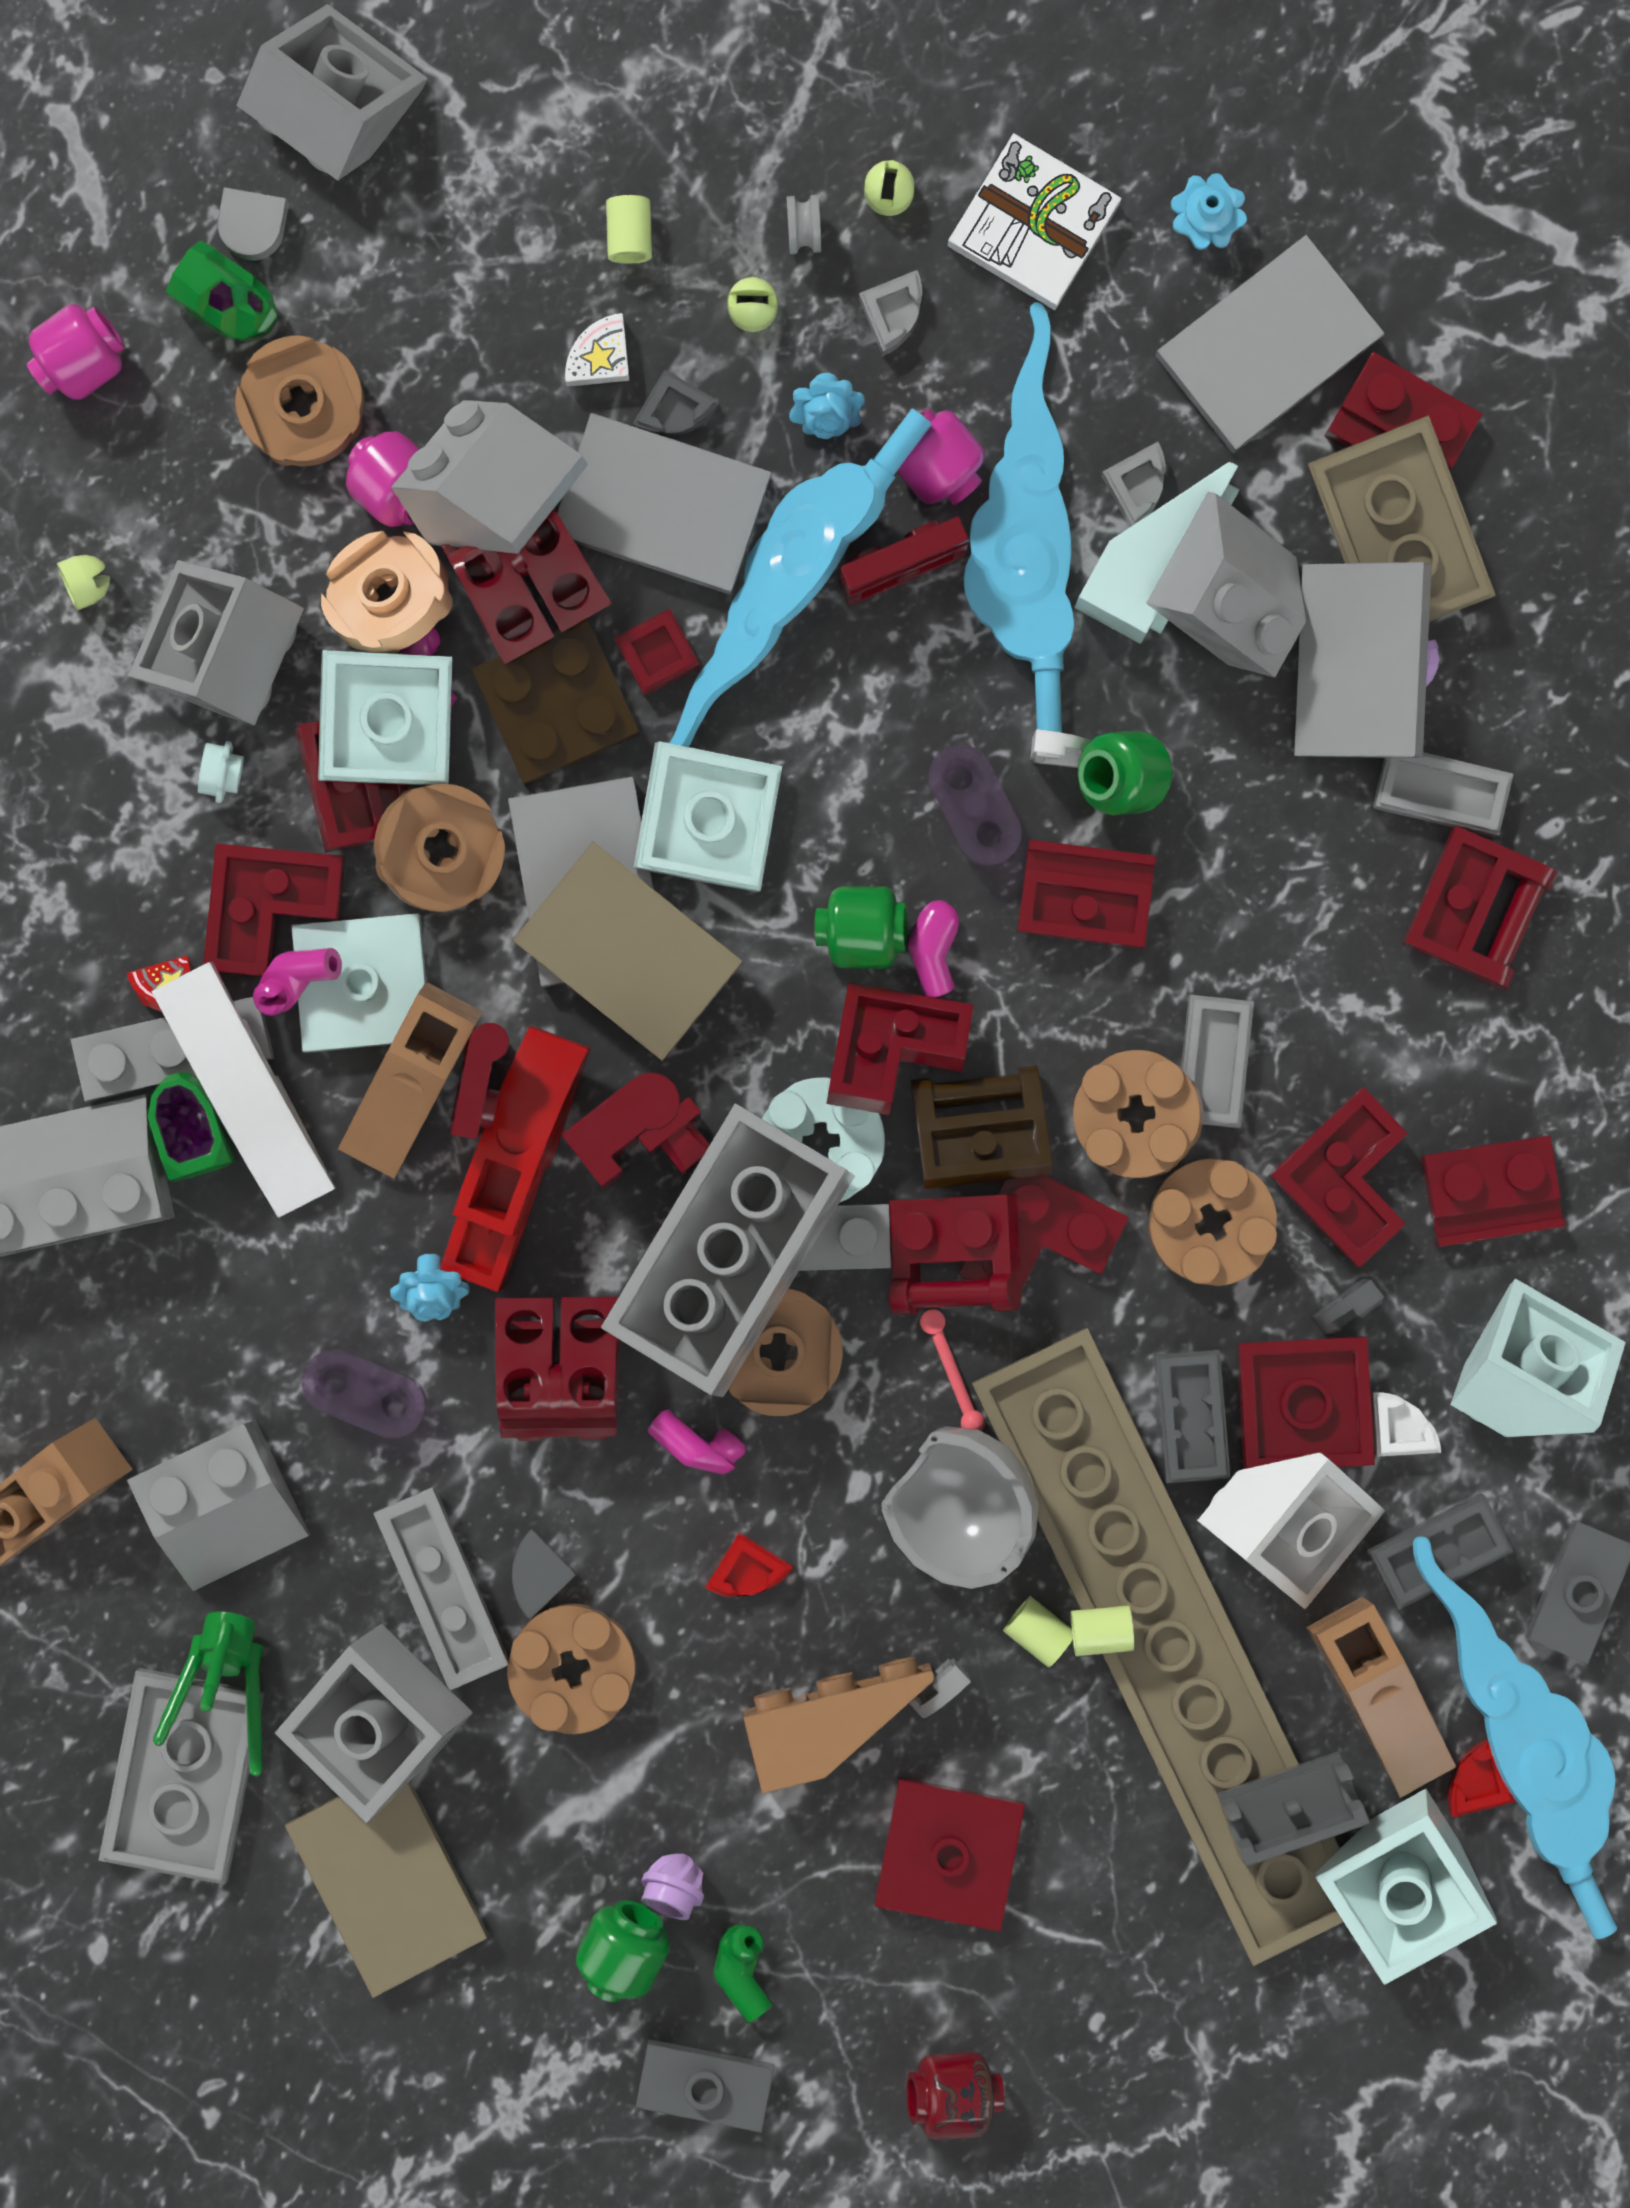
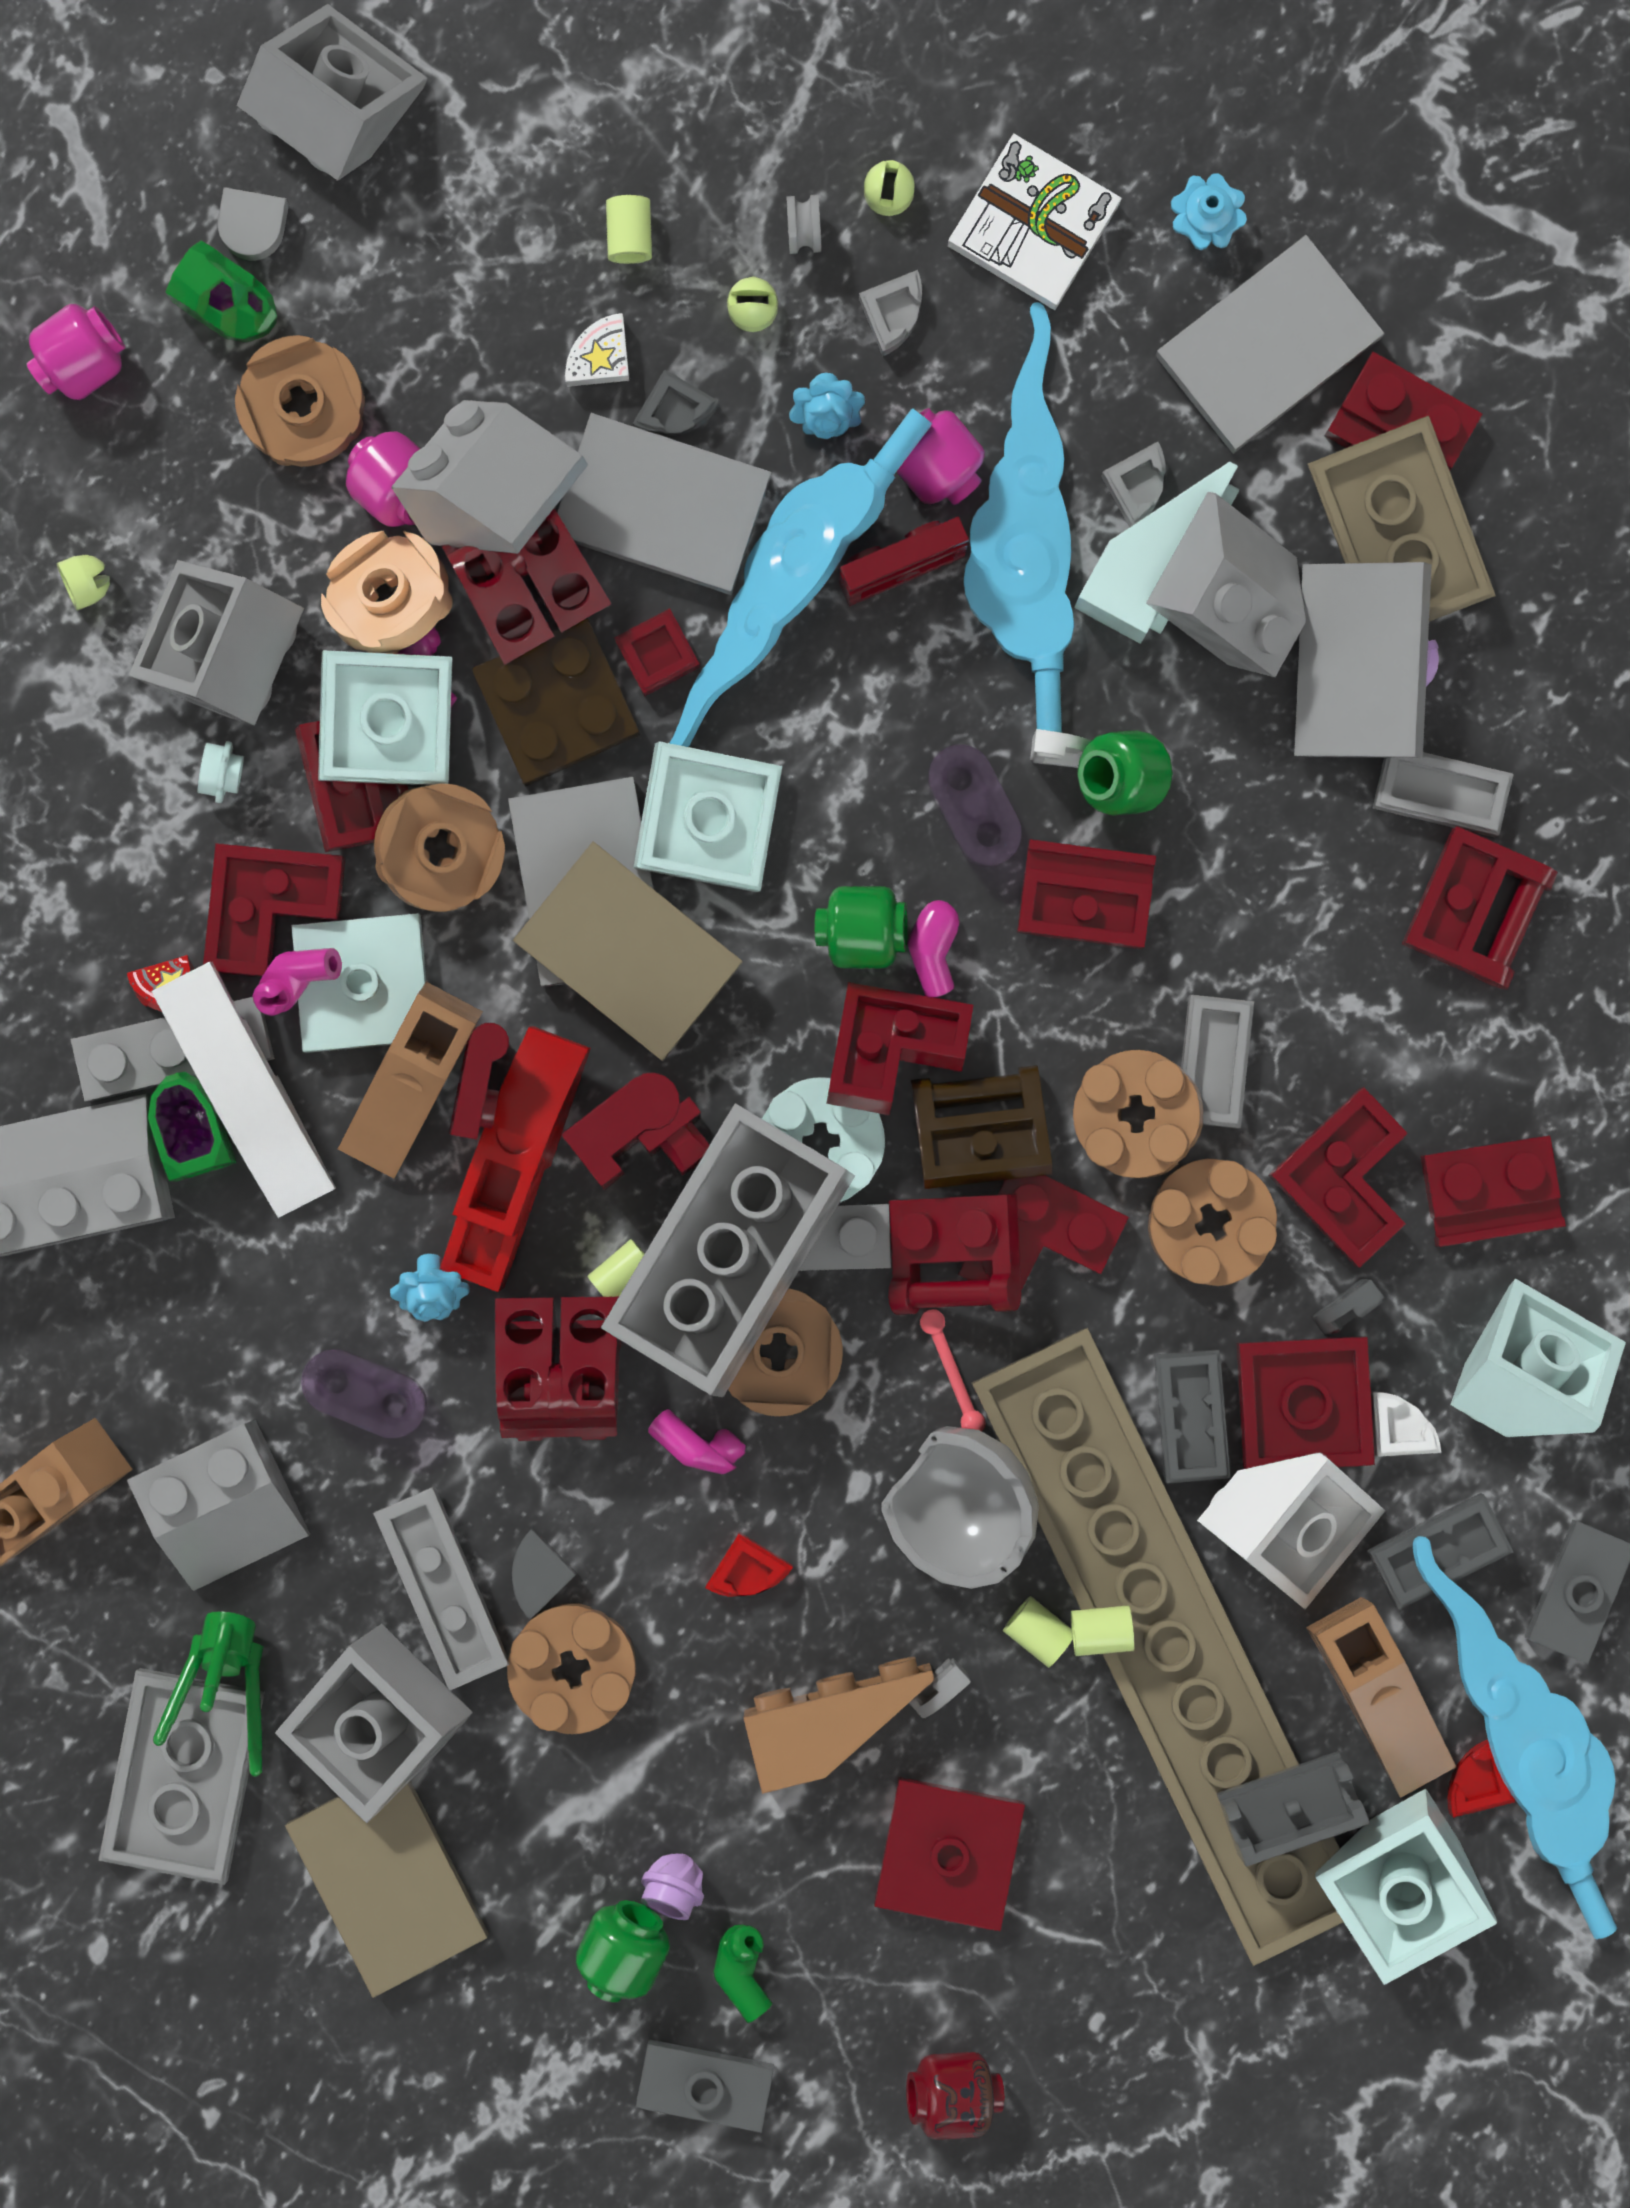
(616, 1271): none -> yellowish green hinge

